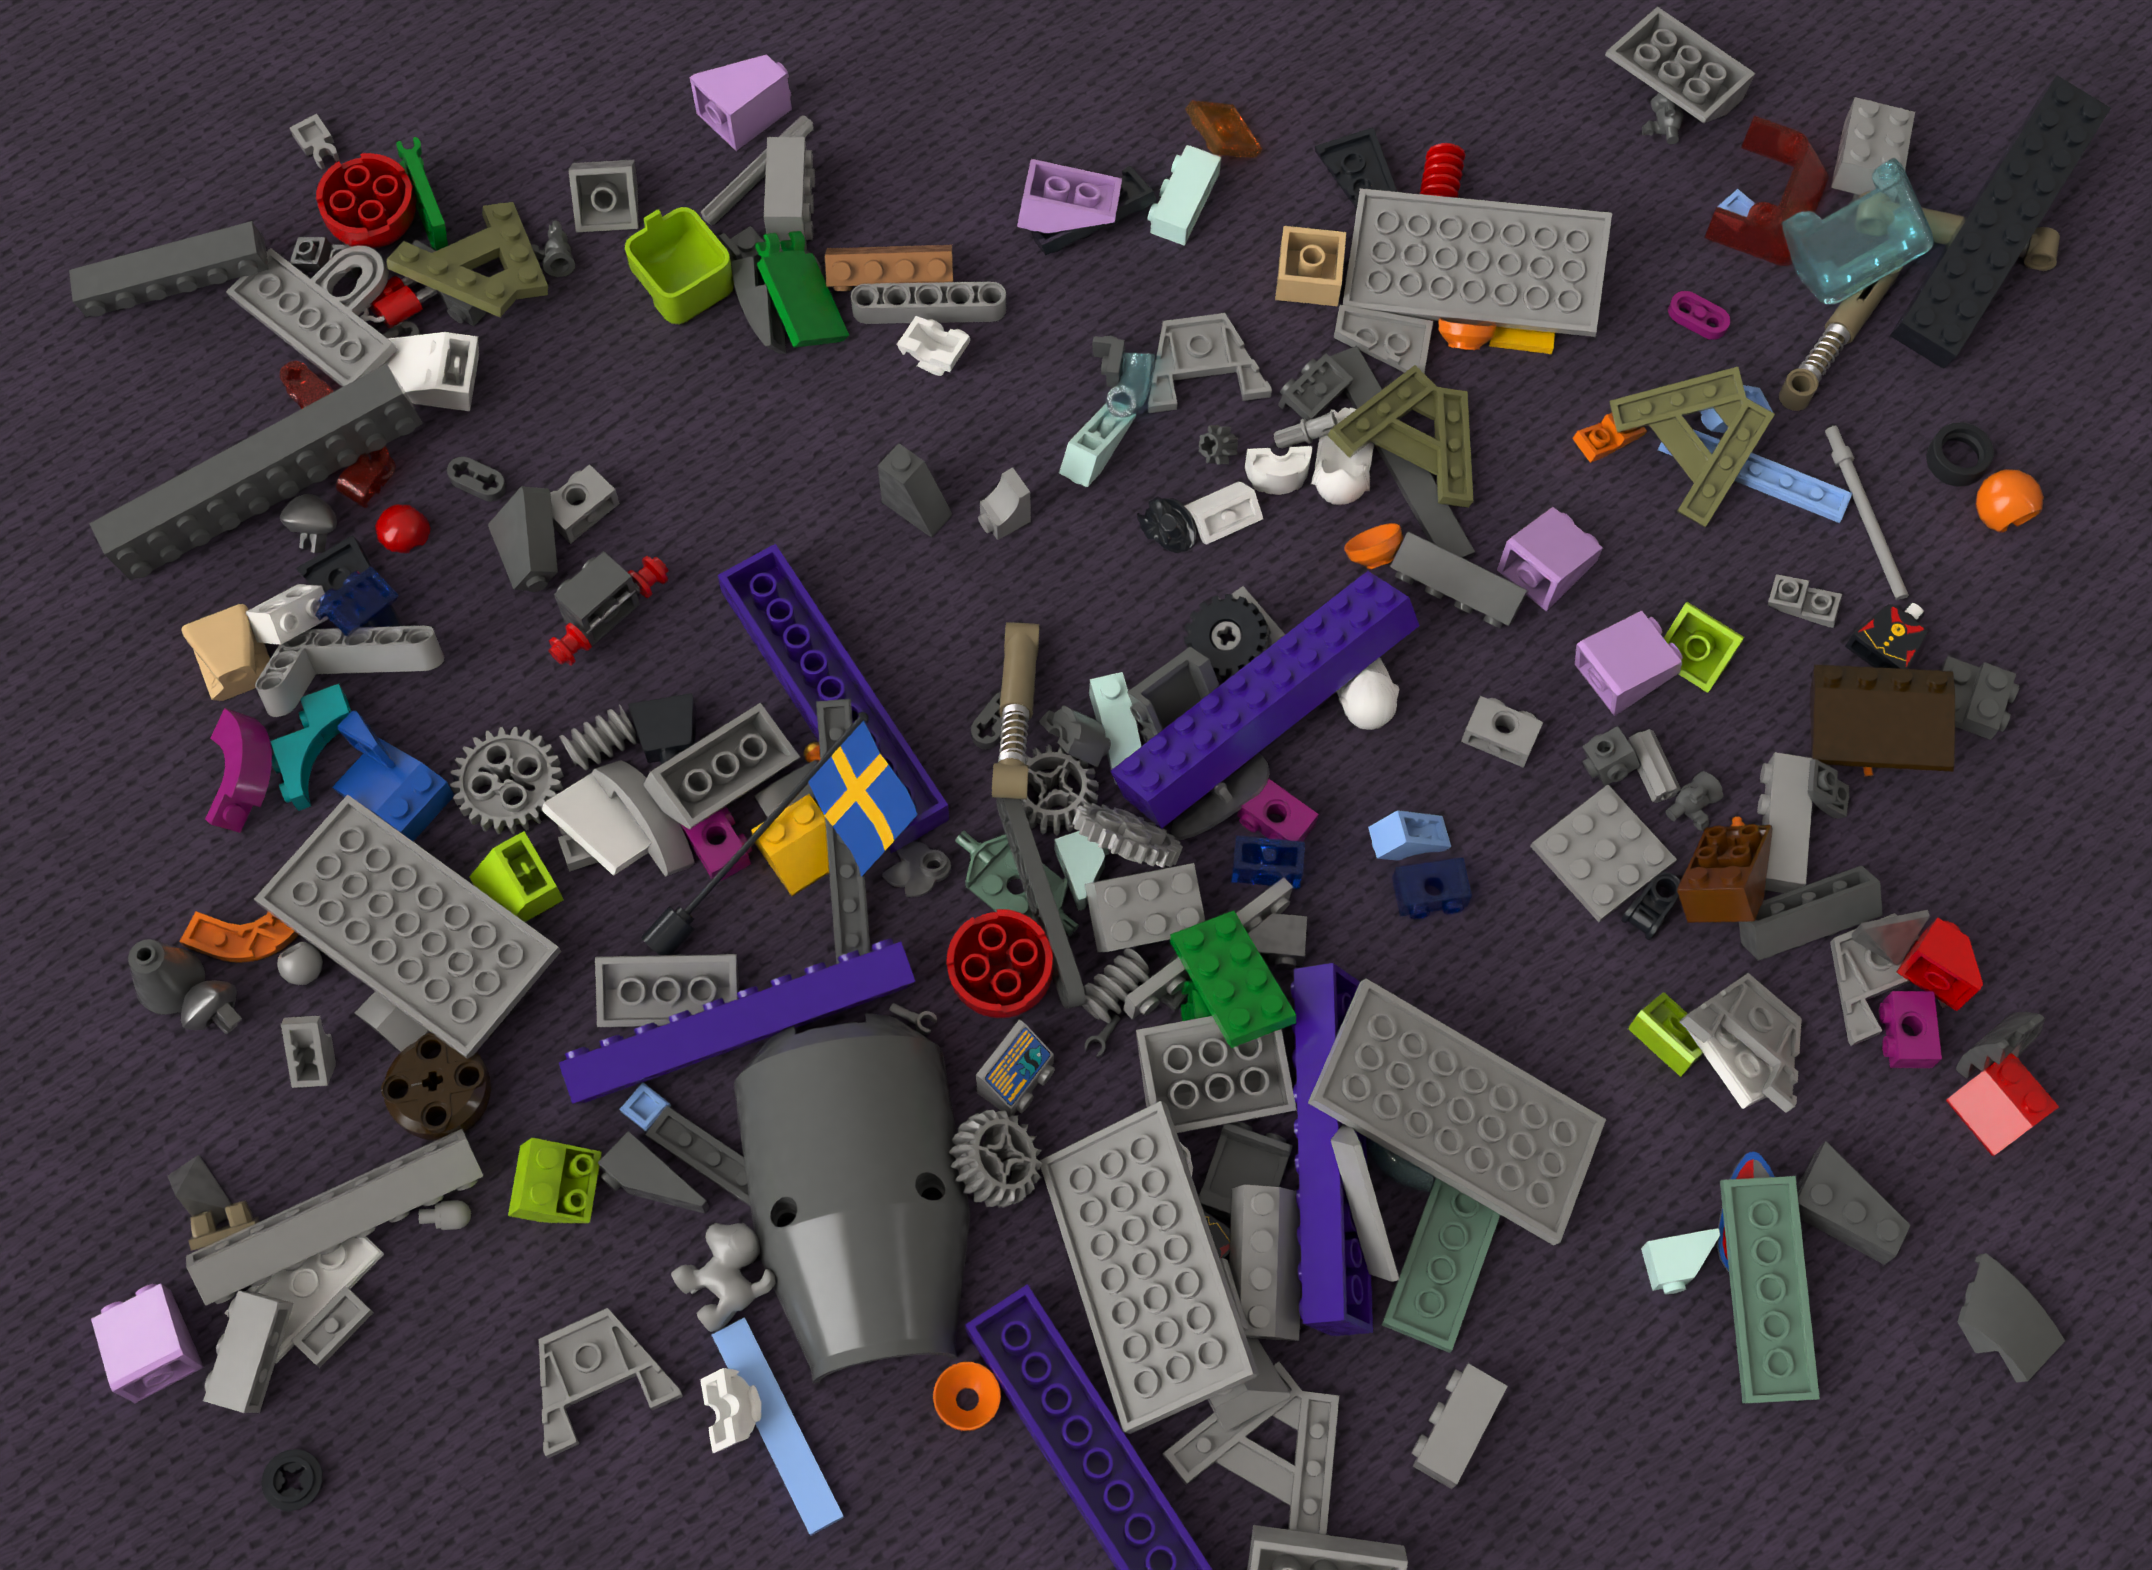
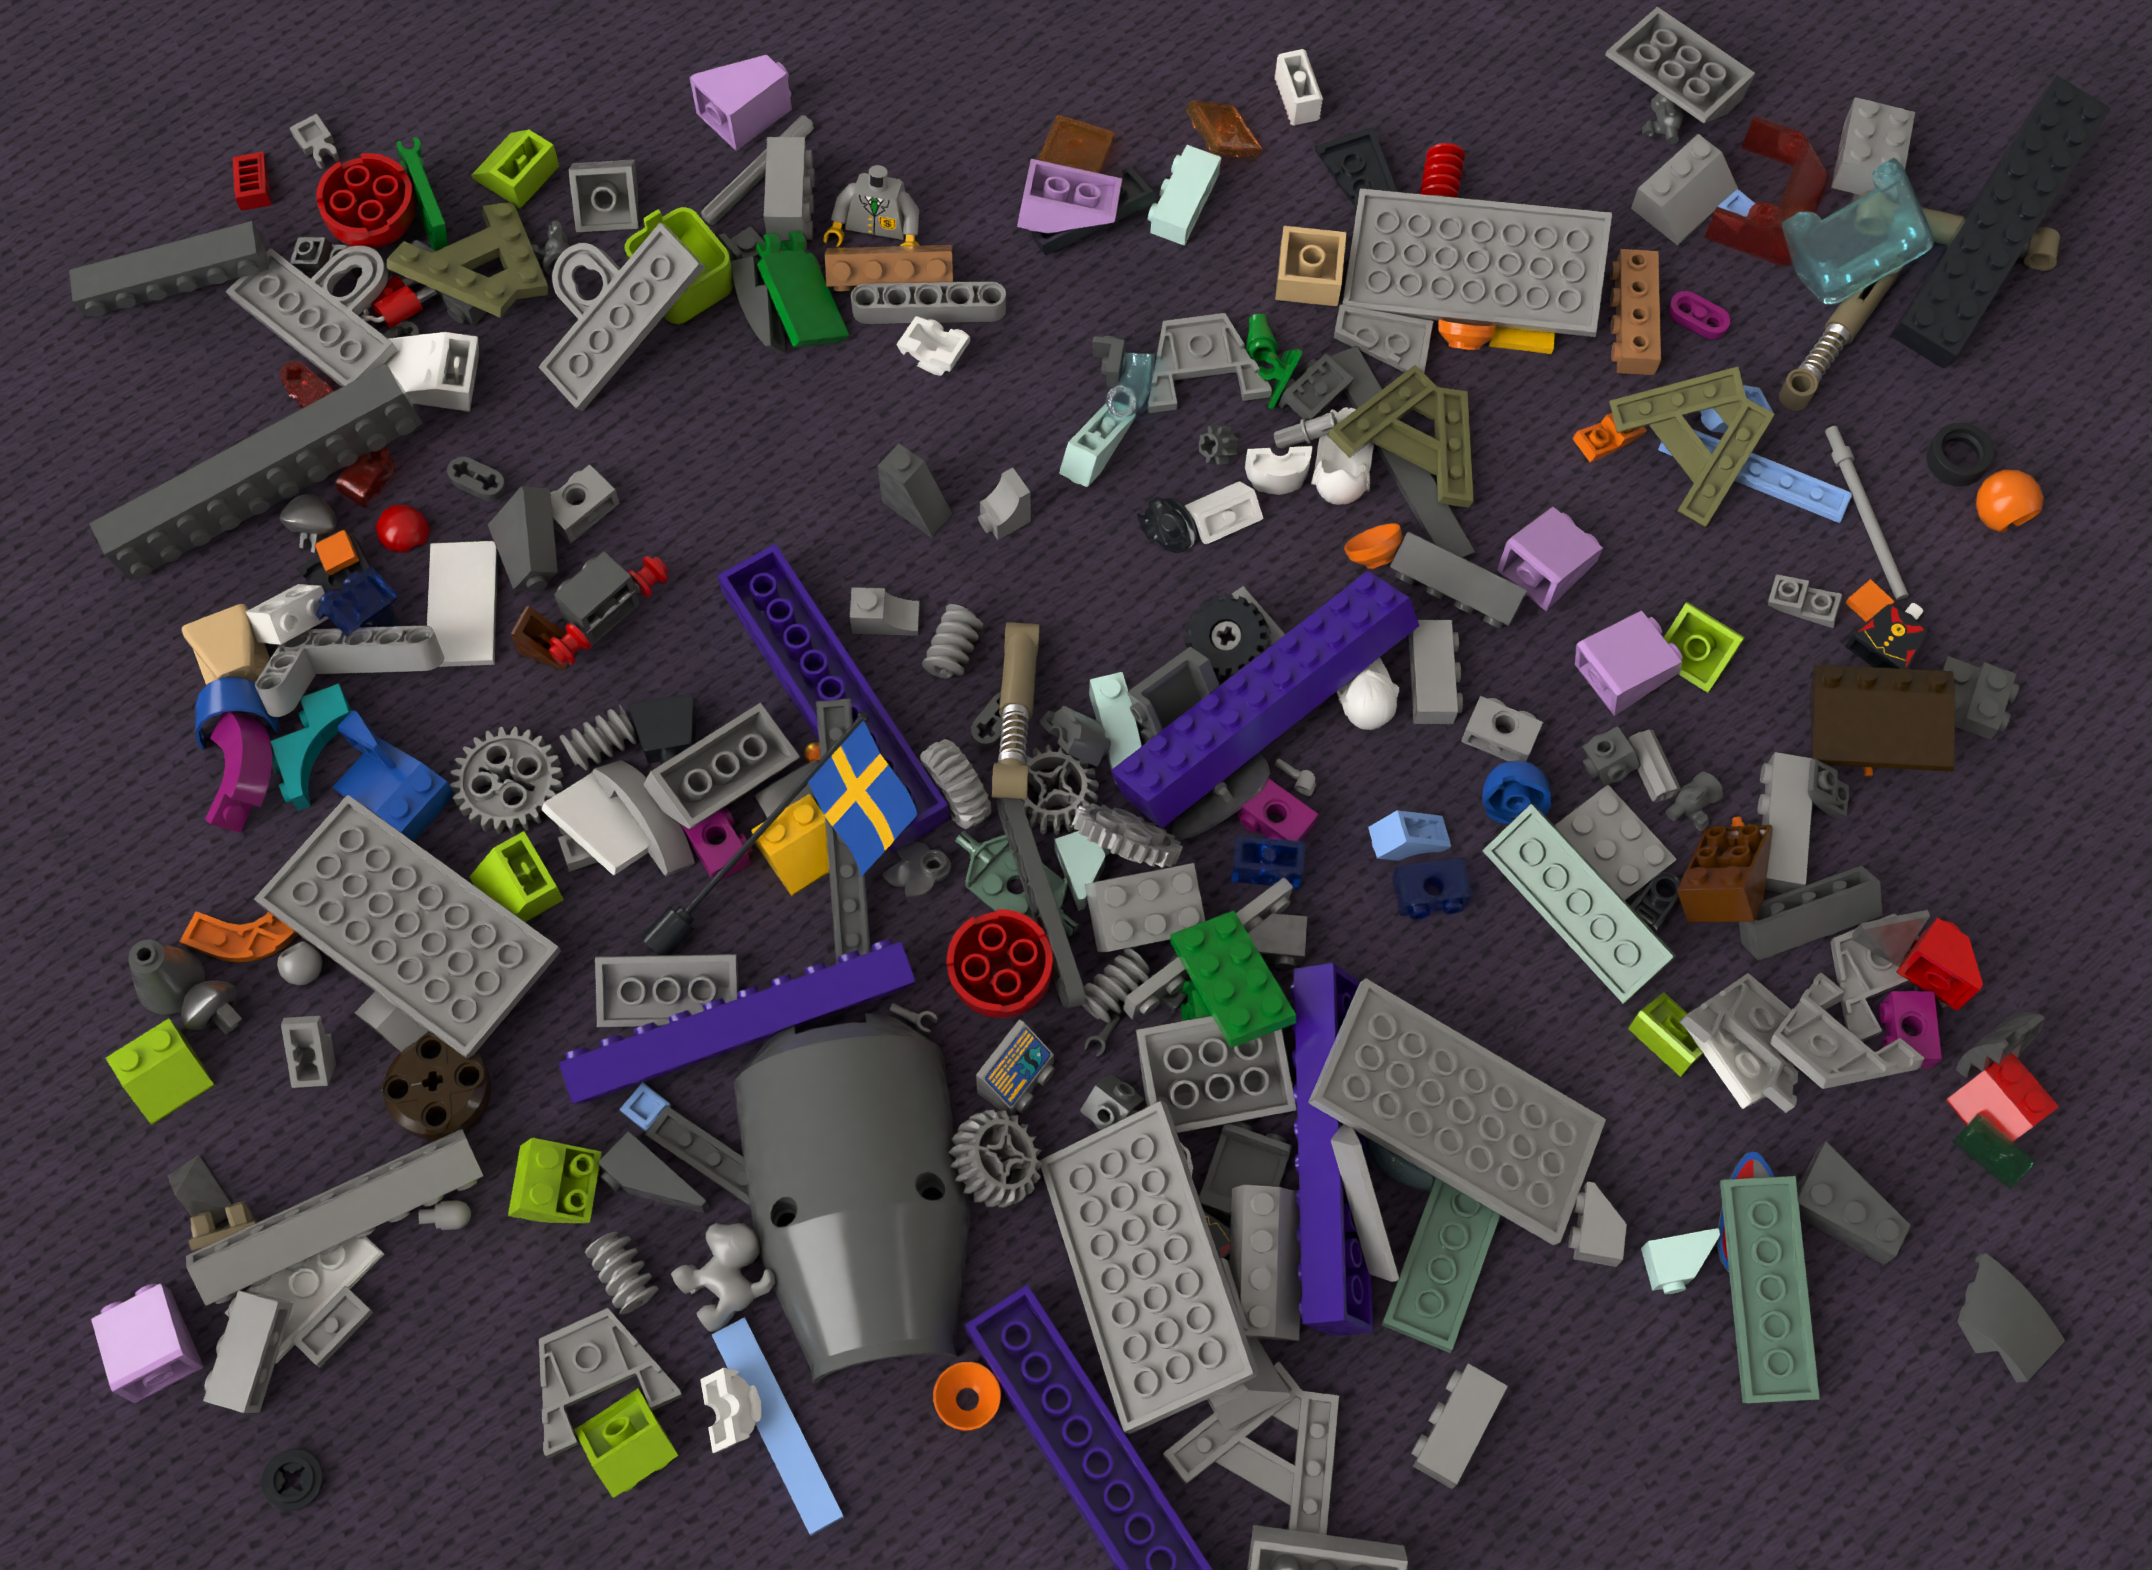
(160, 1071): none -> lime slope
(228, 695): none -> blue piece
(252, 198): none -> red slope
(336, 552): none -> orange tile
(464, 601): none -> white tile
(518, 167): none -> lime slope
(532, 637): none -> reddish brown slope
(620, 1272): none -> light grey piece
(622, 313): none -> light grey plate
(625, 1443): none -> lime slope
(876, 207): none -> light grey torso
(881, 613): none -> light grey arch
(951, 641): none -> light grey piece
(957, 783): none -> light grey gear
(1077, 145): none -> clear orange plate
(1111, 1102): none -> dark grey brick
(1260, 338): none -> green cone
(1280, 371): none -> green piece
(1298, 87): none -> white brick
(1305, 779): none -> light grey hand
(1434, 672): none -> light grey brick
(1513, 788): none -> blue cylinder
(1579, 903): none -> plate
(1599, 1229): none -> light grey slope
(1637, 312): none -> medium nougat brick
(1685, 190): none -> light grey slope
(1829, 1050): none -> light grey wing
(1868, 600): none -> orange tile
(1993, 1151): none -> clear green plate

